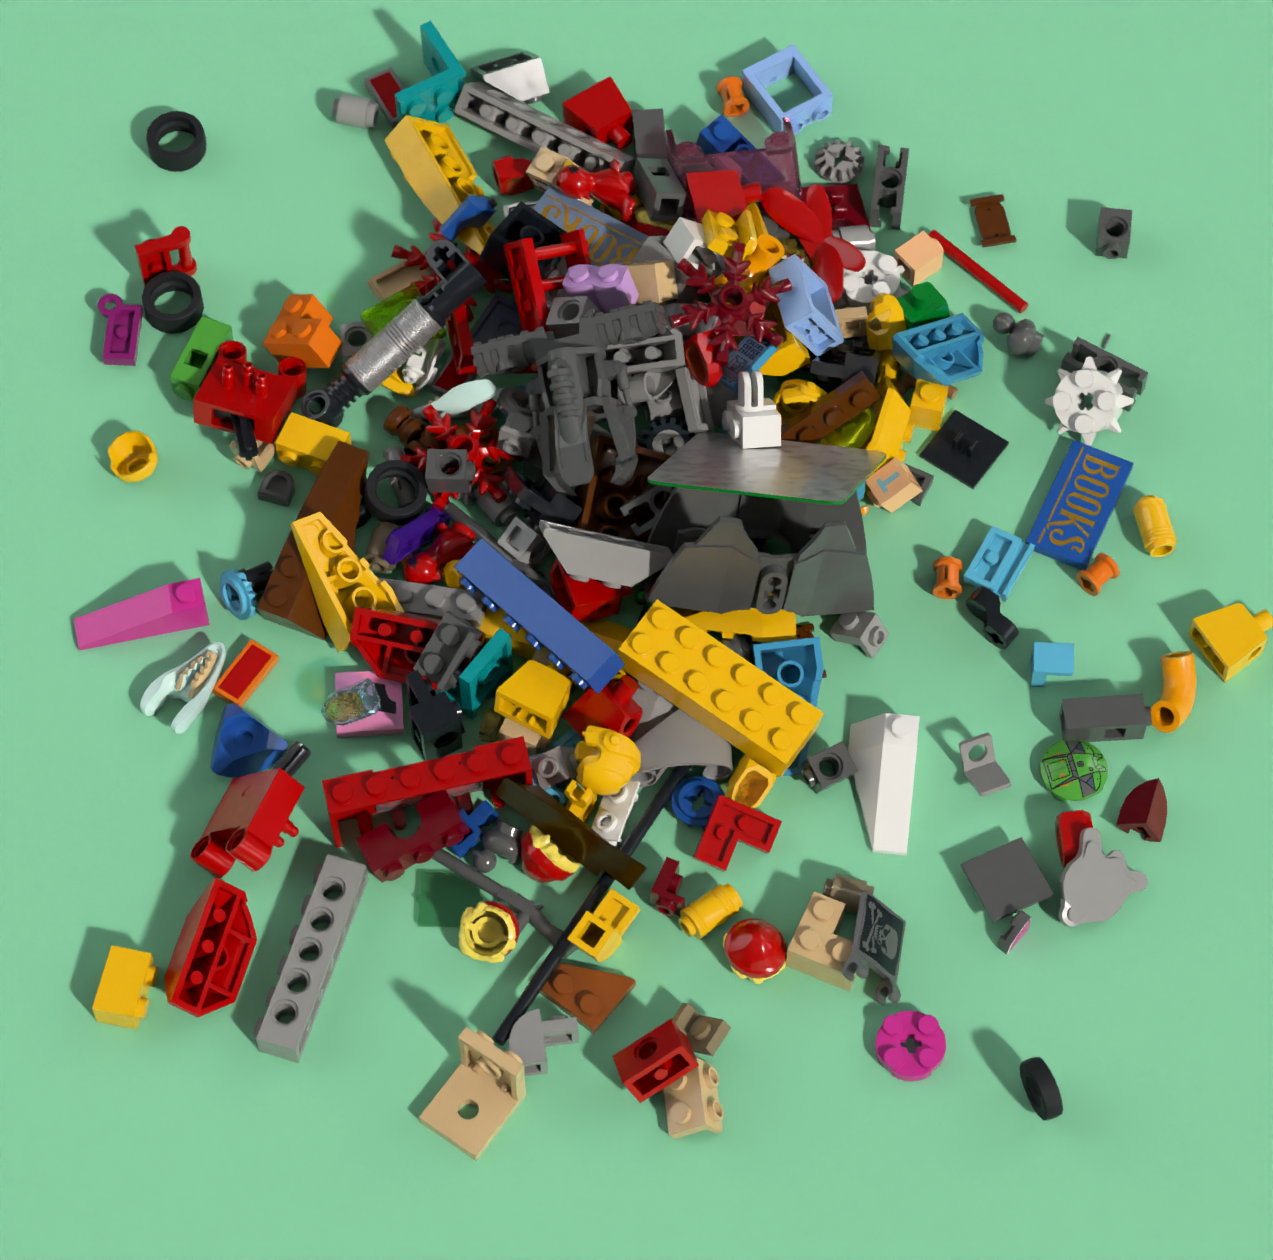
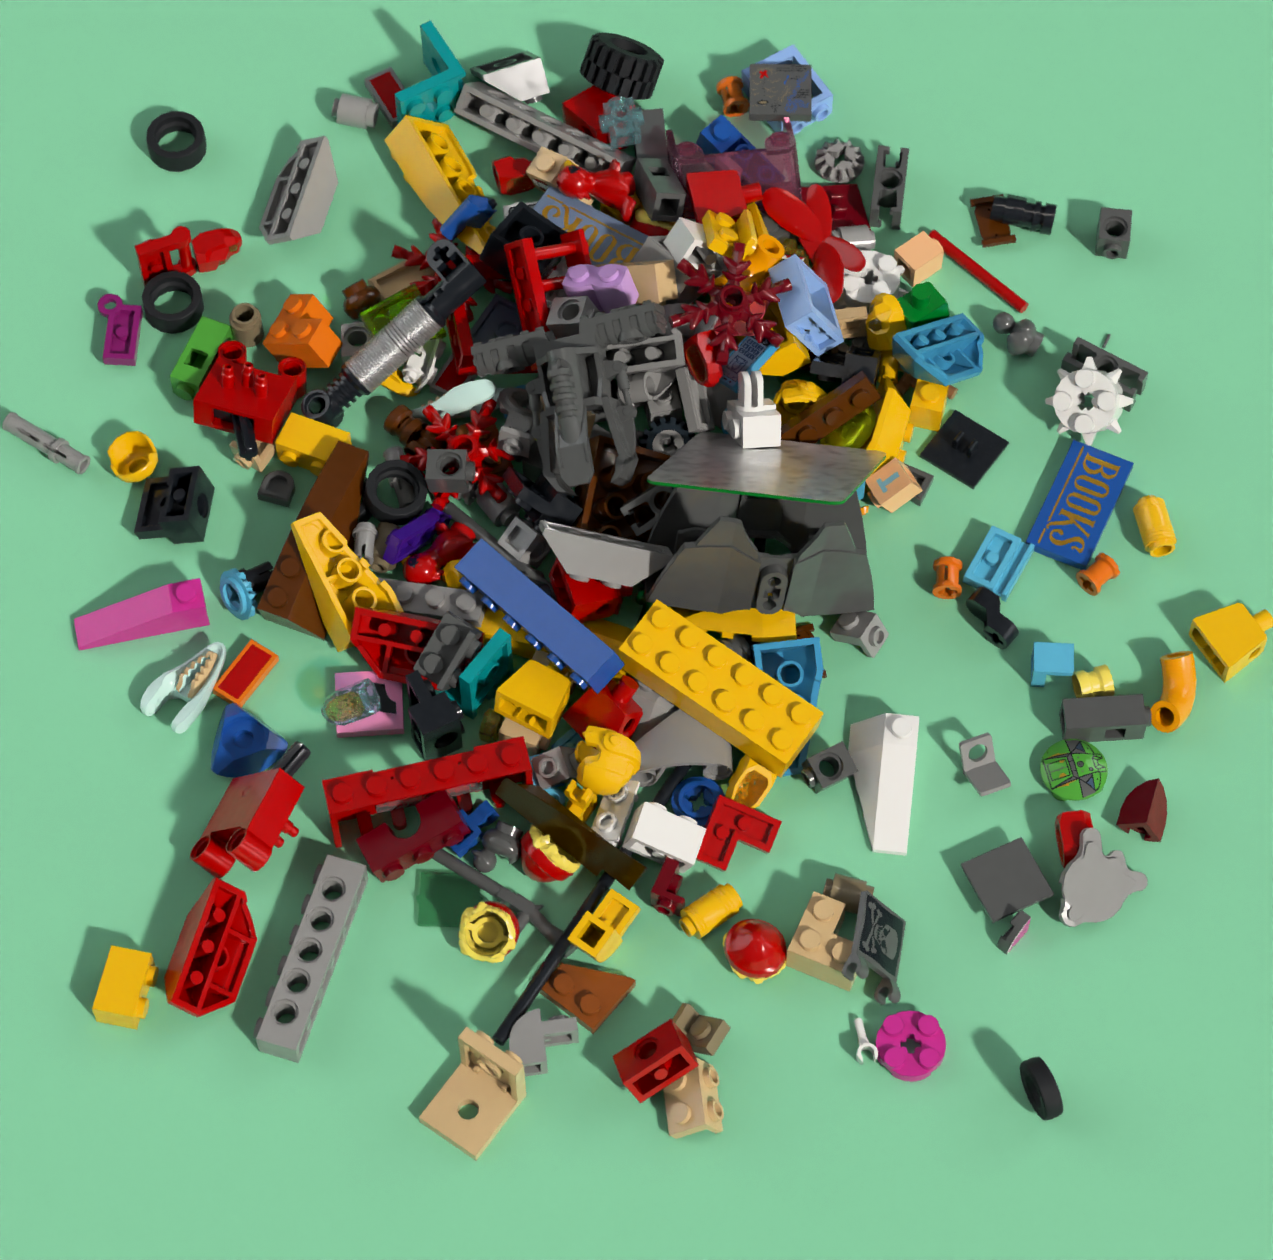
(56, 449): none -> light grey pin
(176, 506): none -> black brick
(215, 248): none -> red rock
(246, 324): none -> dark tan brick
(301, 193): none -> light grey wedge
(359, 298): none -> reddish brown animal
(365, 537): none -> light grey pin
(621, 66): none -> black tyre
(621, 122): none -> clear light blue brick
(663, 834): none -> white brick
(780, 92): none -> dark grey tile
(863, 1042): none -> white hand
(1018, 212): none -> black axle
(1093, 683): none -> light yellow wheel

